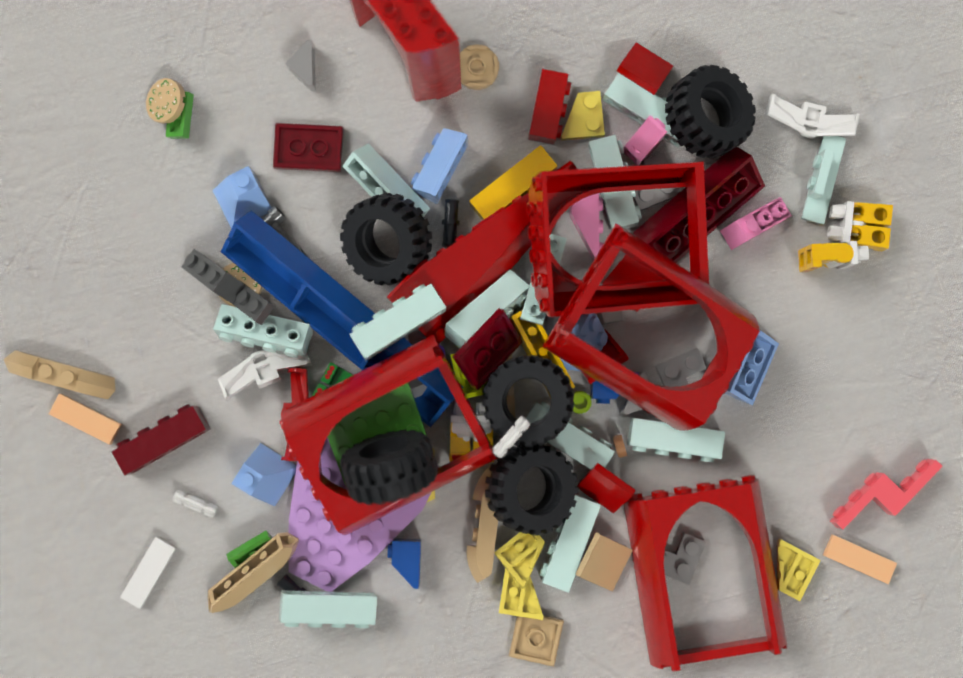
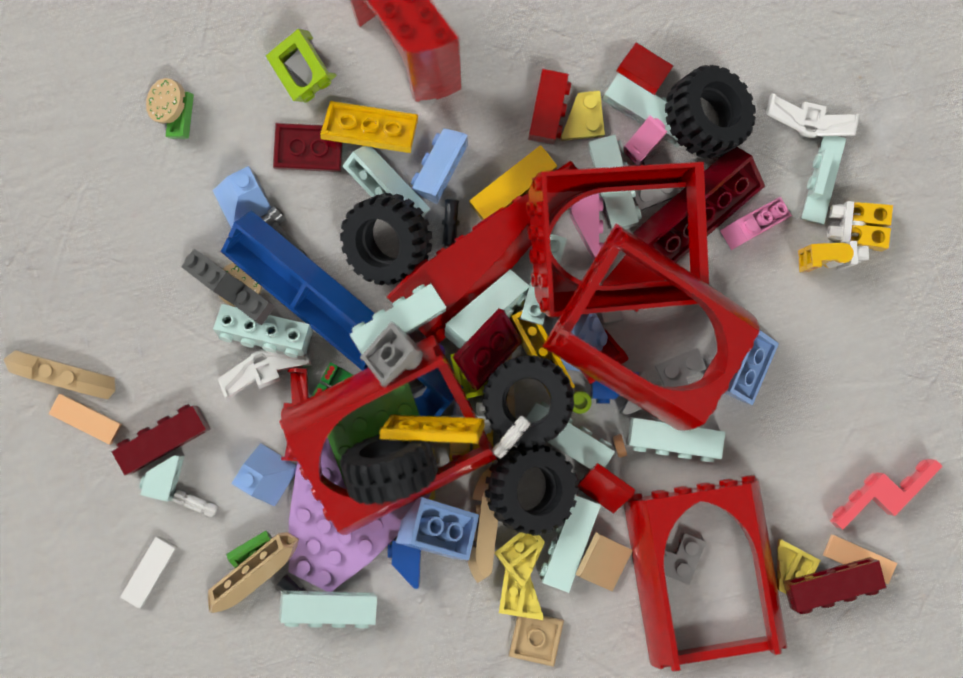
(162, 480): none -> light aqua slope
(320, 76): none -> lime panel
(369, 126): none -> yellow tile
(391, 354): none -> light grey slope
(433, 428): none -> yellow tile
(438, 529): none -> light blue slope
(478, 67): tan tile -> none
(834, 585): none -> dark red brick

